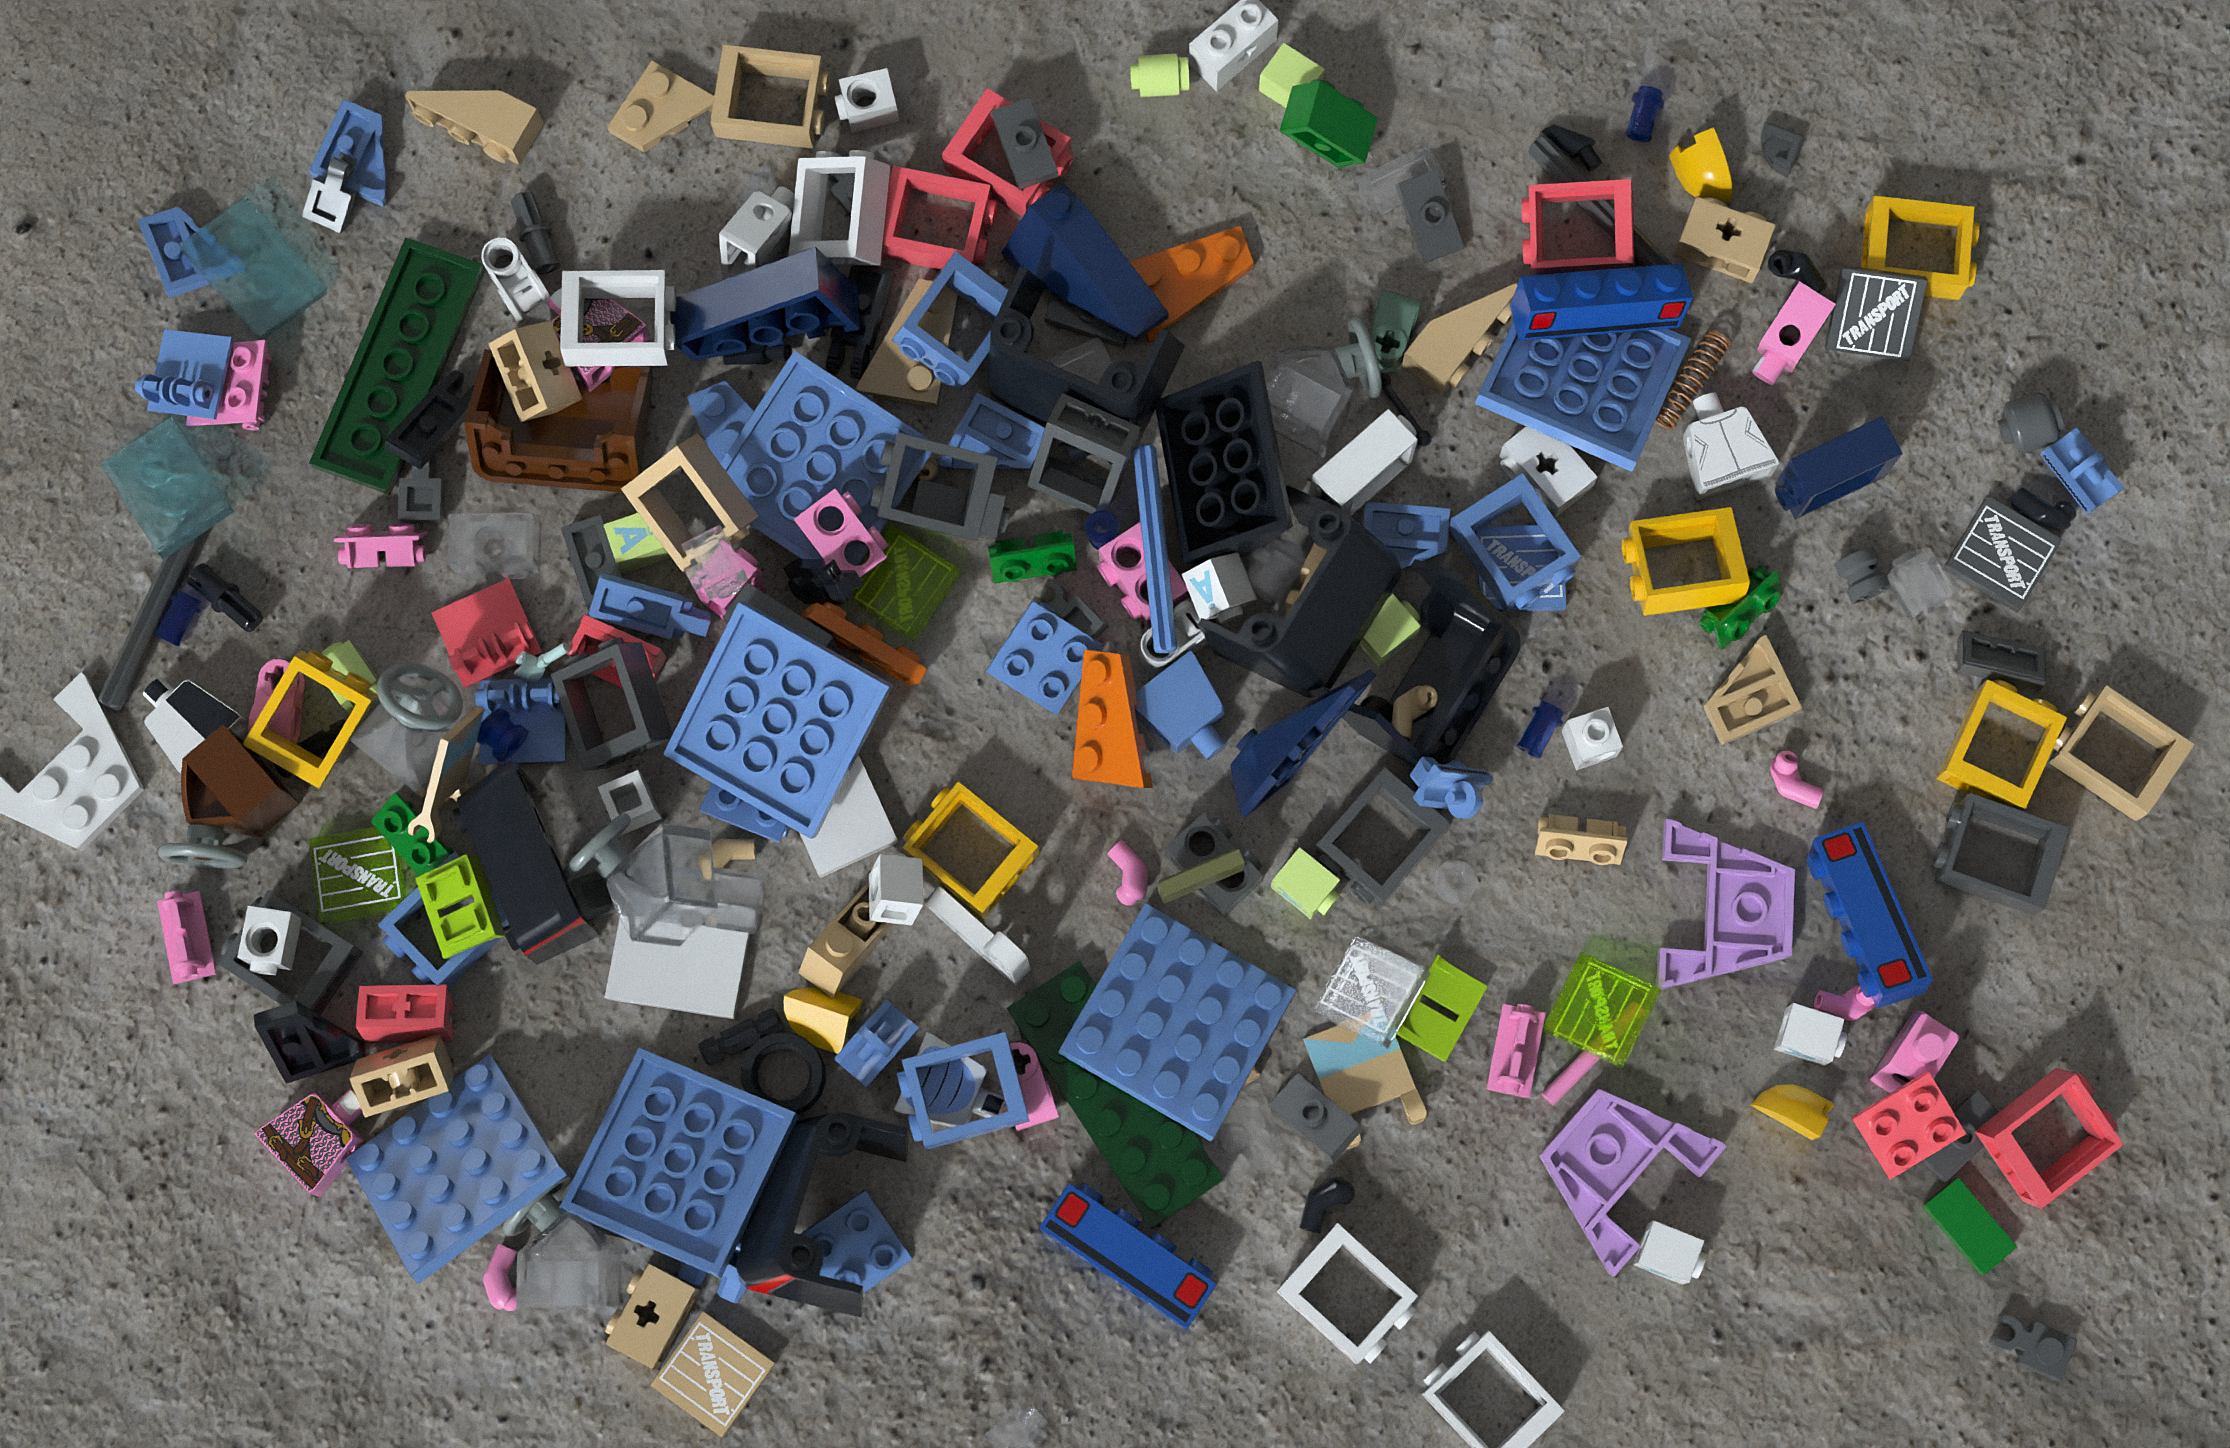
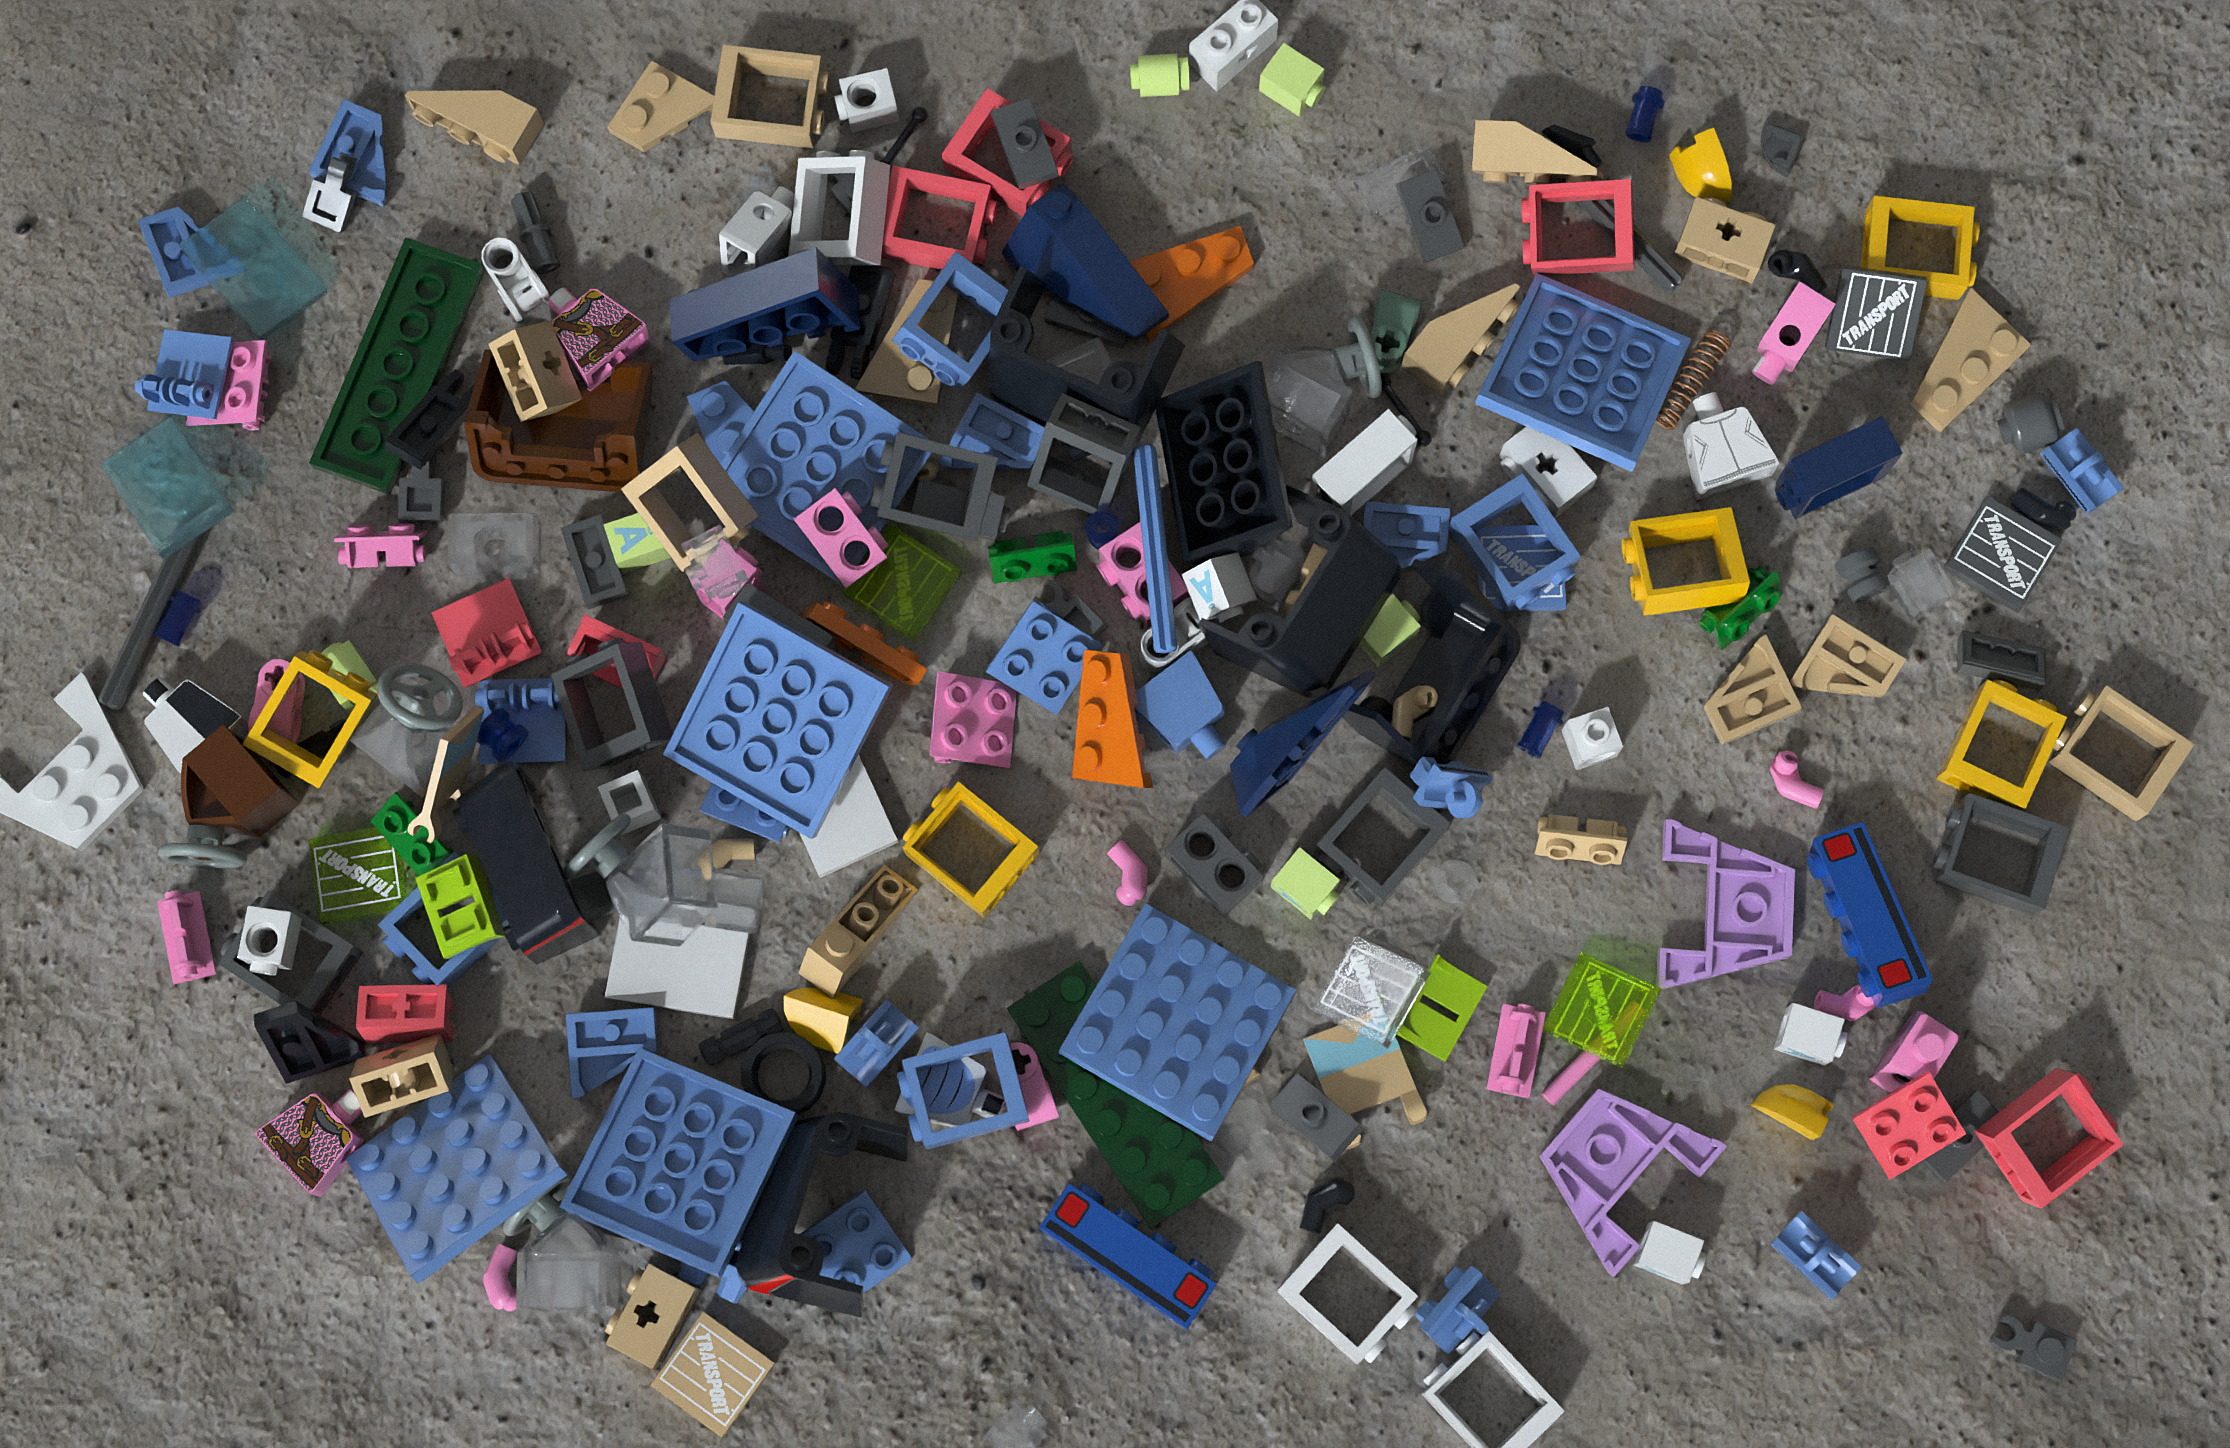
(225, 597): black axle -> none
(533, 667): light aqua hand -> none
(606, 1043): none -> medium blue wing
(615, 284): white window -> none
(646, 608): medium blue hinge -> none
(821, 581): black hinge -> none
(896, 889): white brick -> none
(918, 116): none -> black hinge
(972, 720): none -> bright pink hinge
(995, 949): white beam -> none
(1201, 875): olive tile -> none
(1328, 123): green brick -> none
(1459, 1310): none -> medium blue hips
(1517, 151): none -> tan slope
(1600, 302): blue brick -> none
(1815, 1255): none -> medium blue hips
(1847, 663): none -> tan wing
(1968, 362): none -> tan wing
(1969, 1226): green tile -> none

